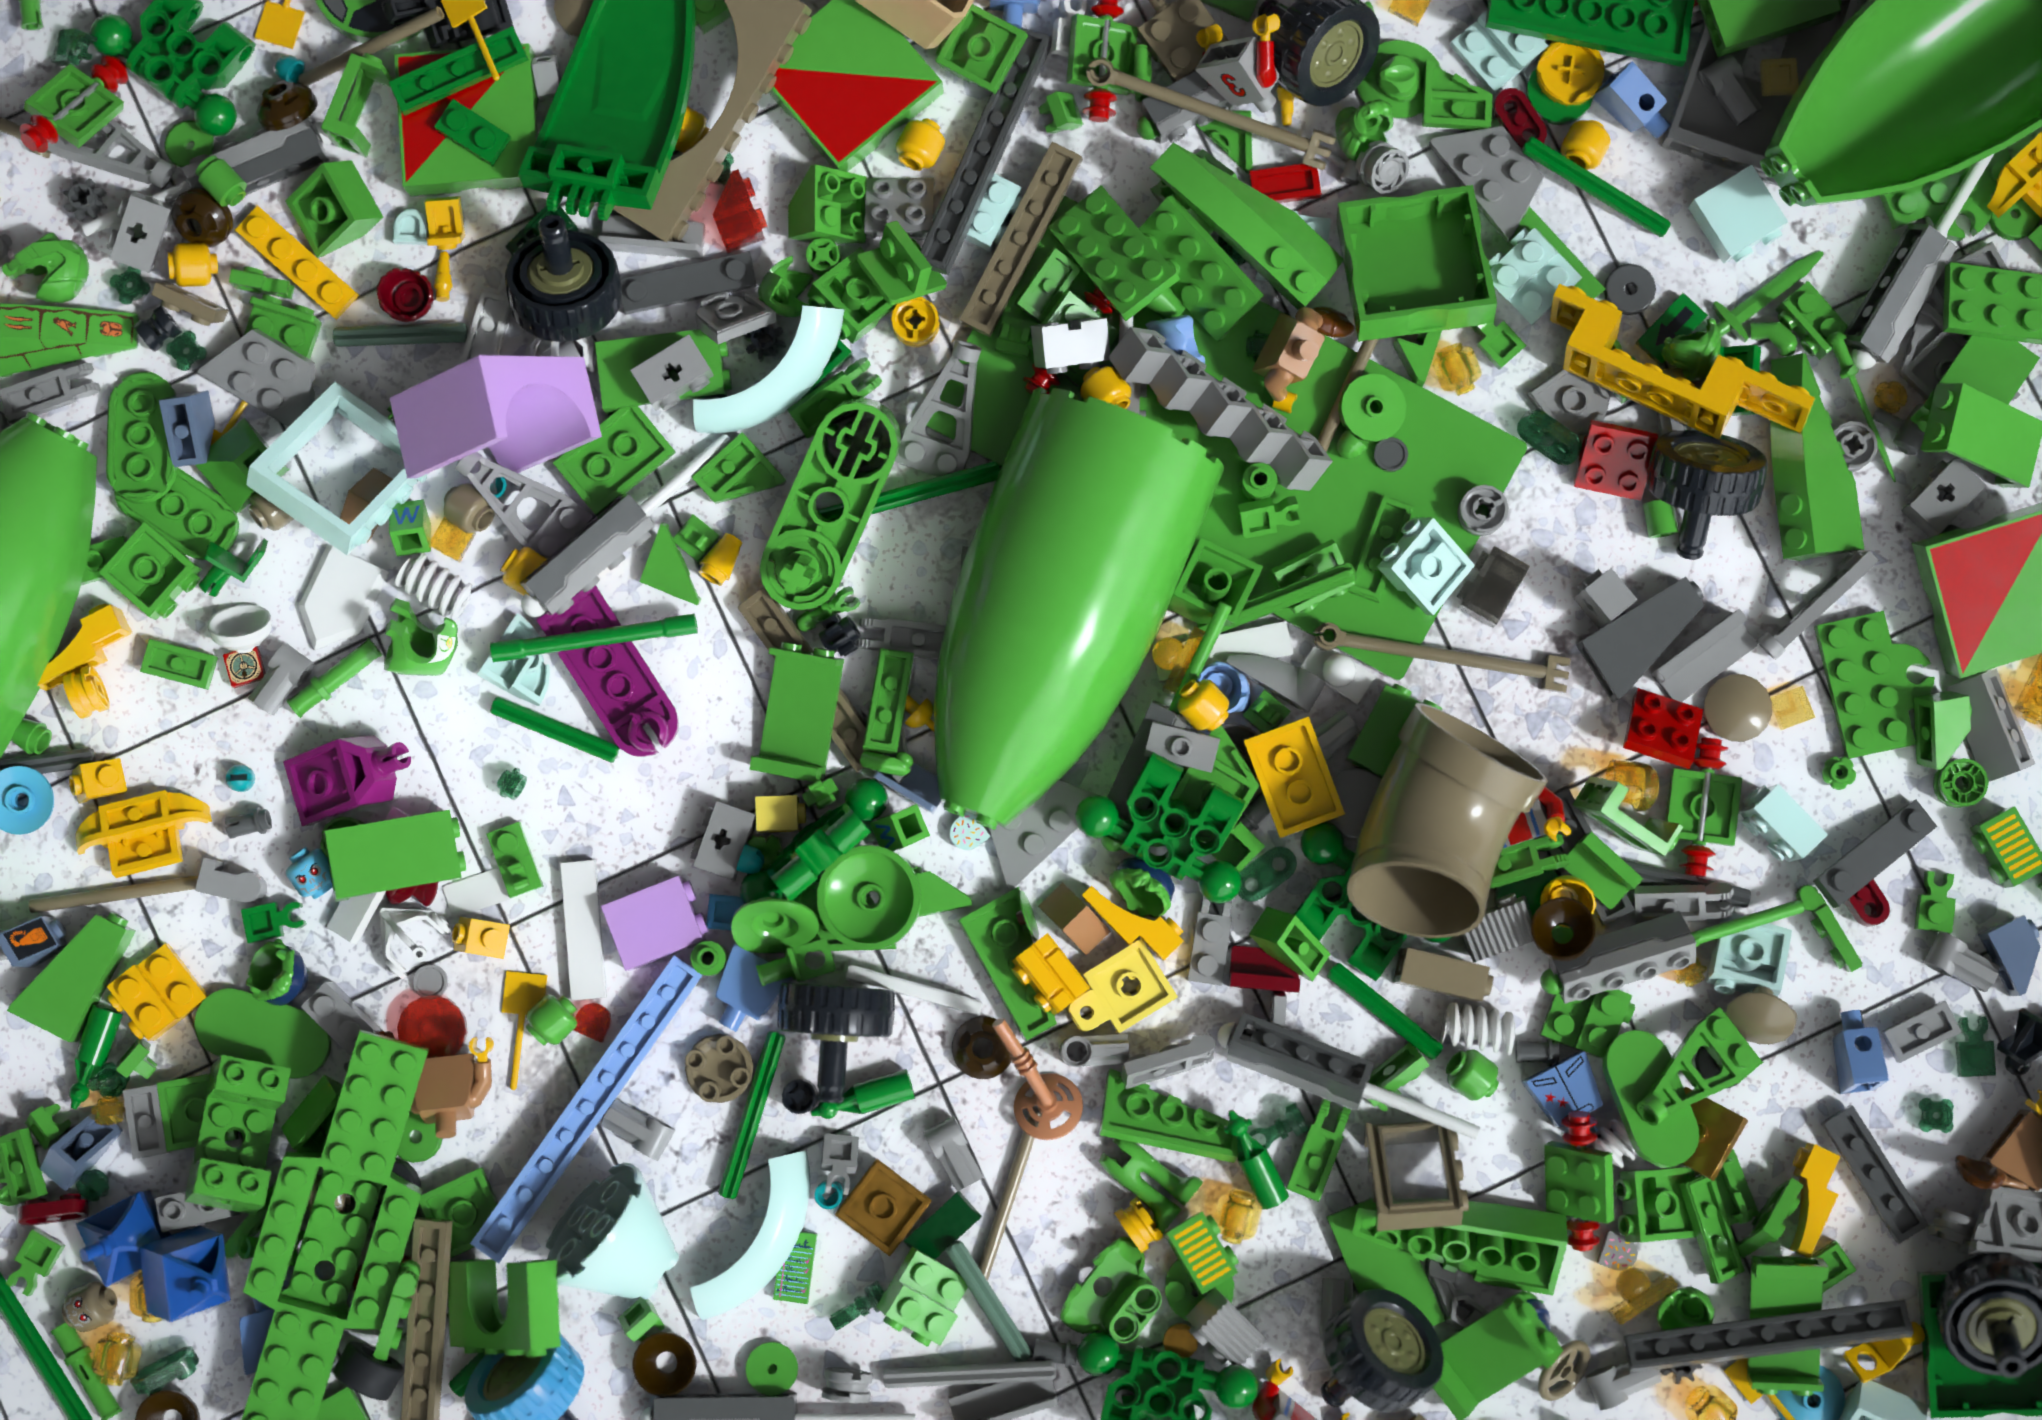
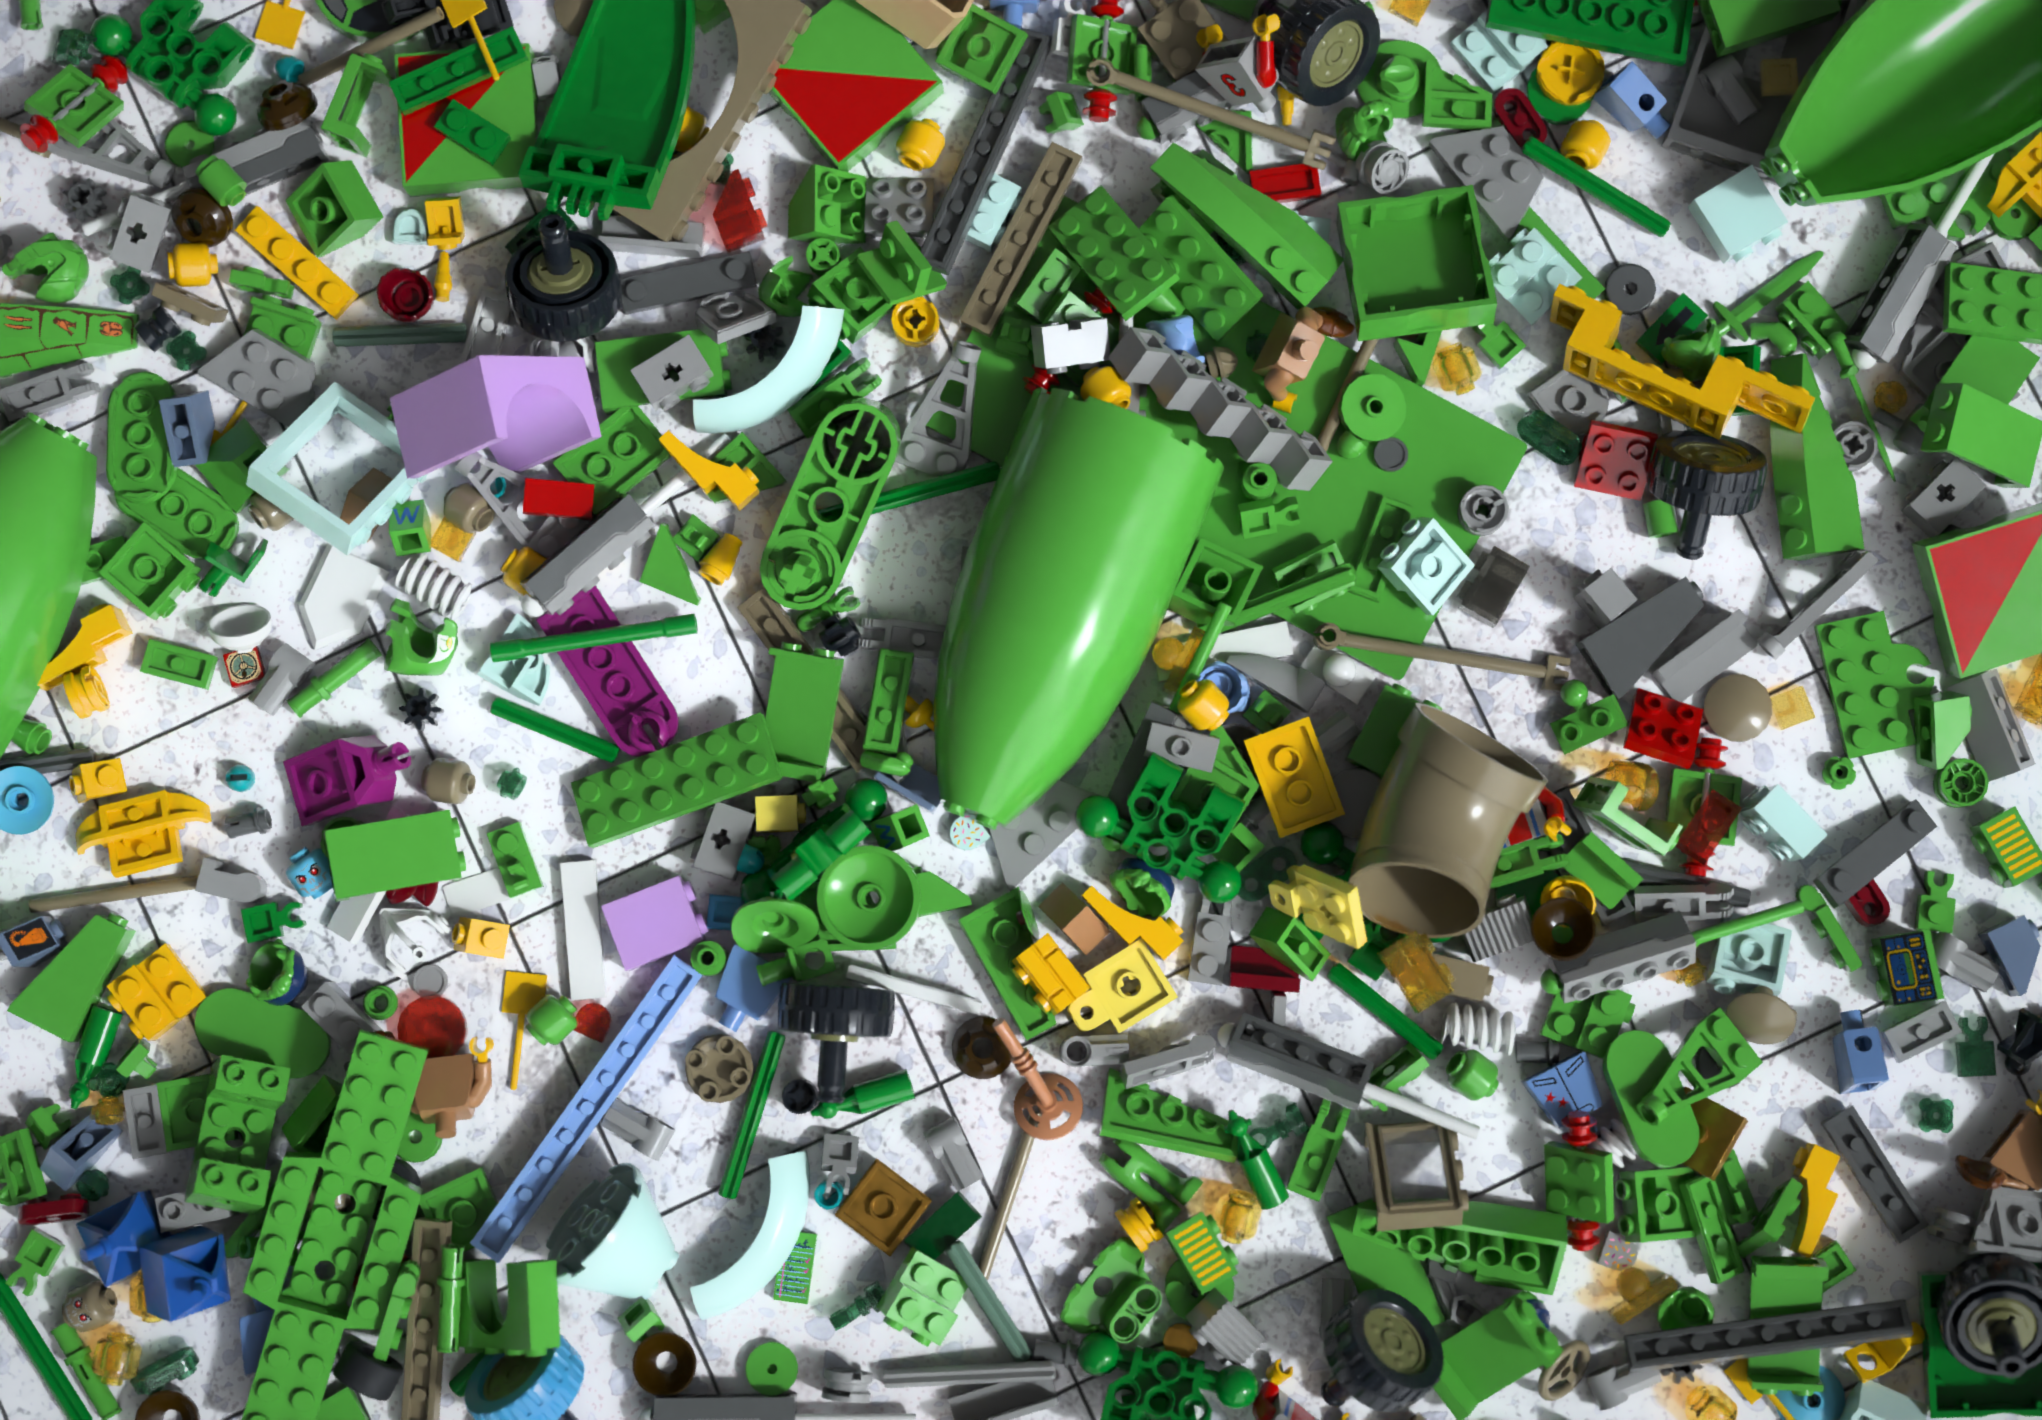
(370, 998): none -> bright green plate
(412, 711): none -> black gear
(448, 780): none -> dark tan head
(450, 1297): none -> bright green pin
(558, 499): none -> red tile
(676, 780): none -> bright green plate
(735, 483): none -> yellow slope
(1221, 362): none -> dark tan plate
(1325, 901): none -> light yellow plate
(1417, 971): none -> clear yellow brick
(1587, 722): none -> bright green plate
(1708, 827): none -> clear red plate
(1906, 968): none -> slope

